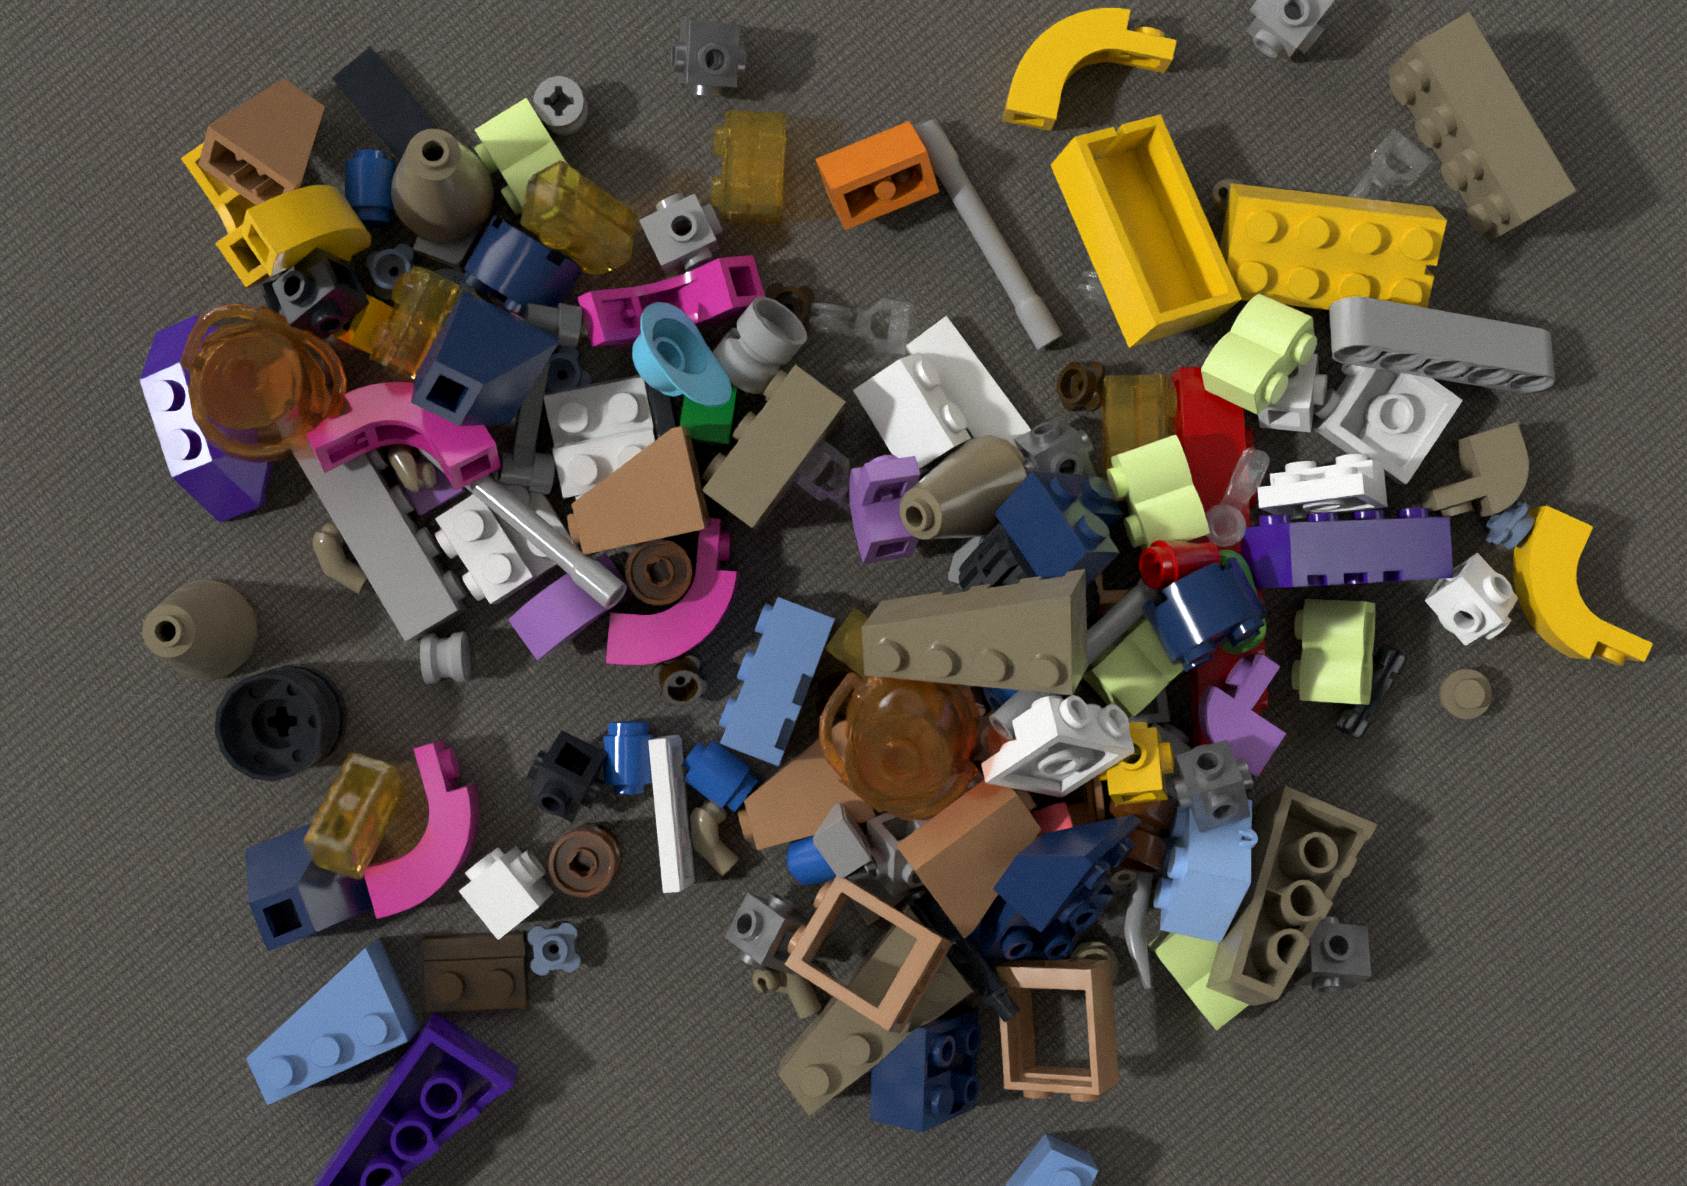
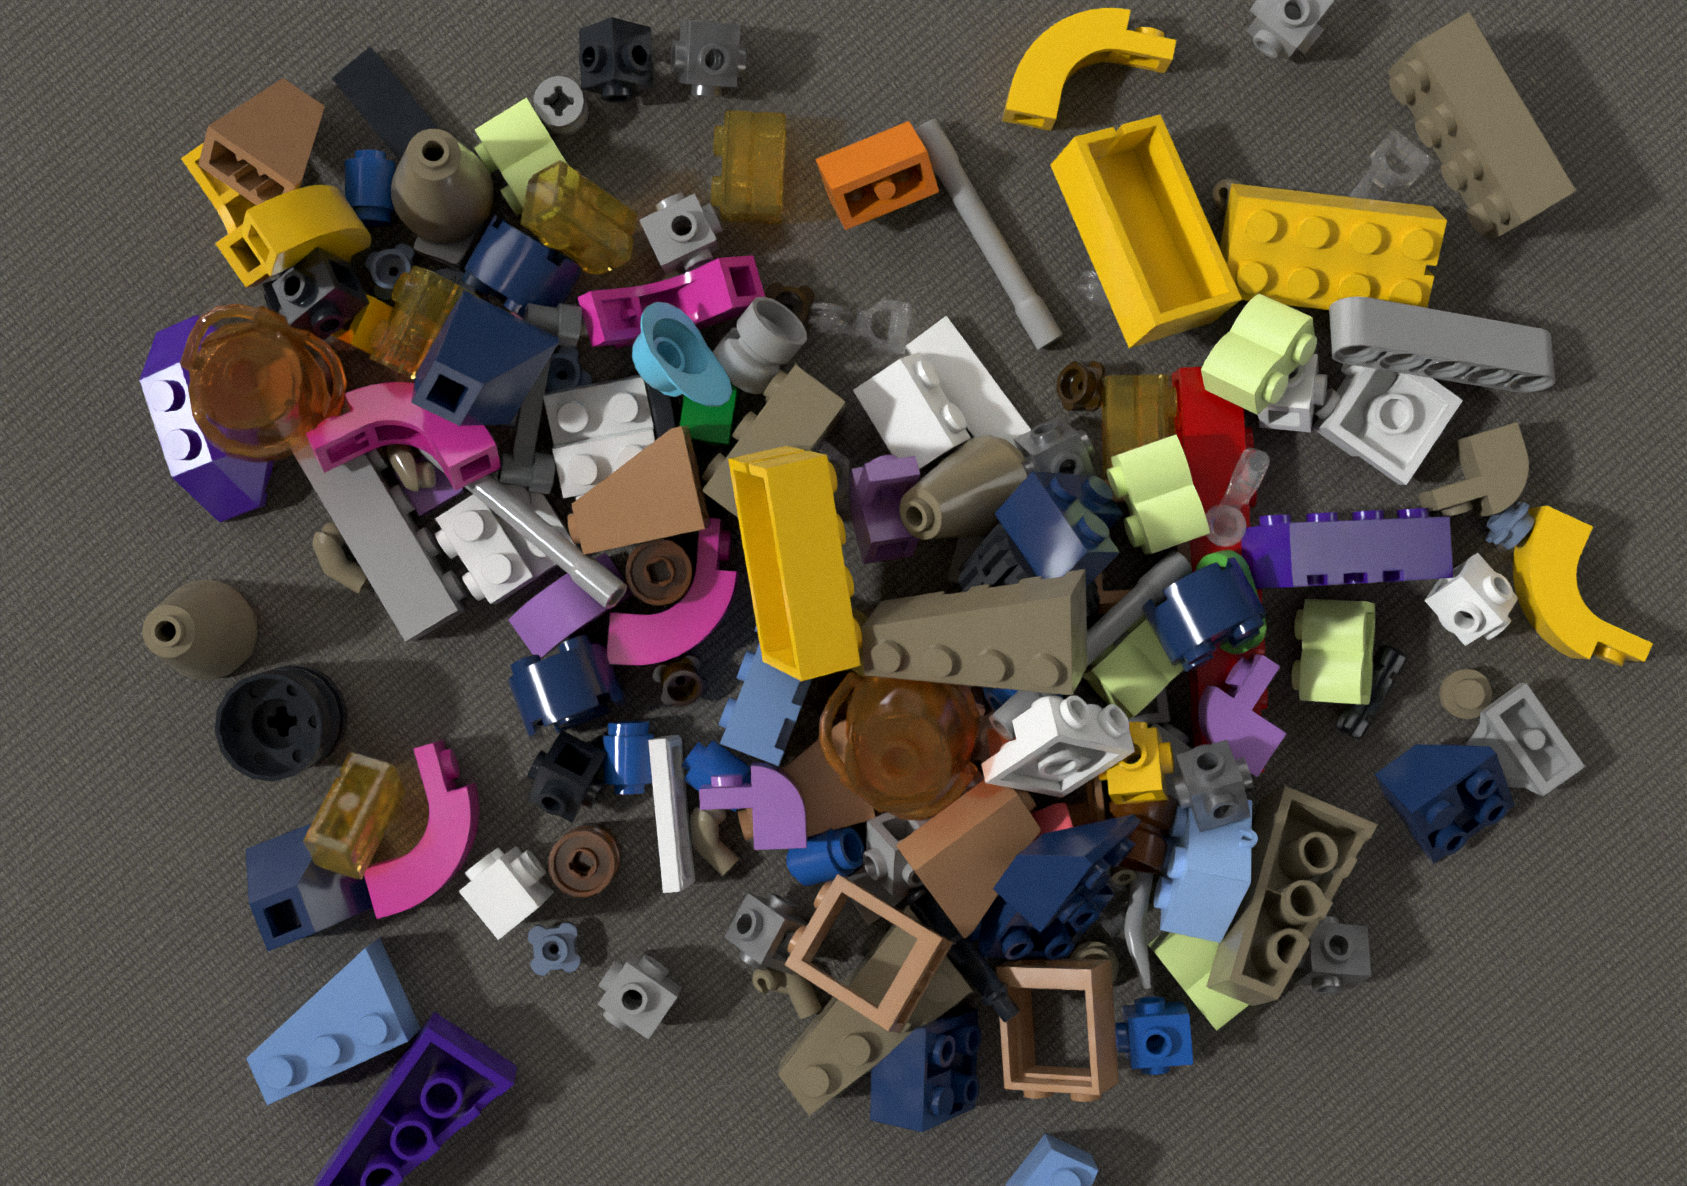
(445, 657): light grey wheel -> none
(475, 972): dark brown plate -> none
(565, 687): none -> dark blue brick
(615, 59): none -> black brick
(632, 1011): none -> light grey brick
(775, 804): none -> medium lavender brick
(796, 561): none -> yellow piece
(842, 841): light grey slope -> none
(1155, 1035): none -> blue brick
(1172, 560): red cone -> none
(1338, 488): white plate -> none
(1446, 794): none -> dark blue slope
(1526, 742): none -> light grey slope

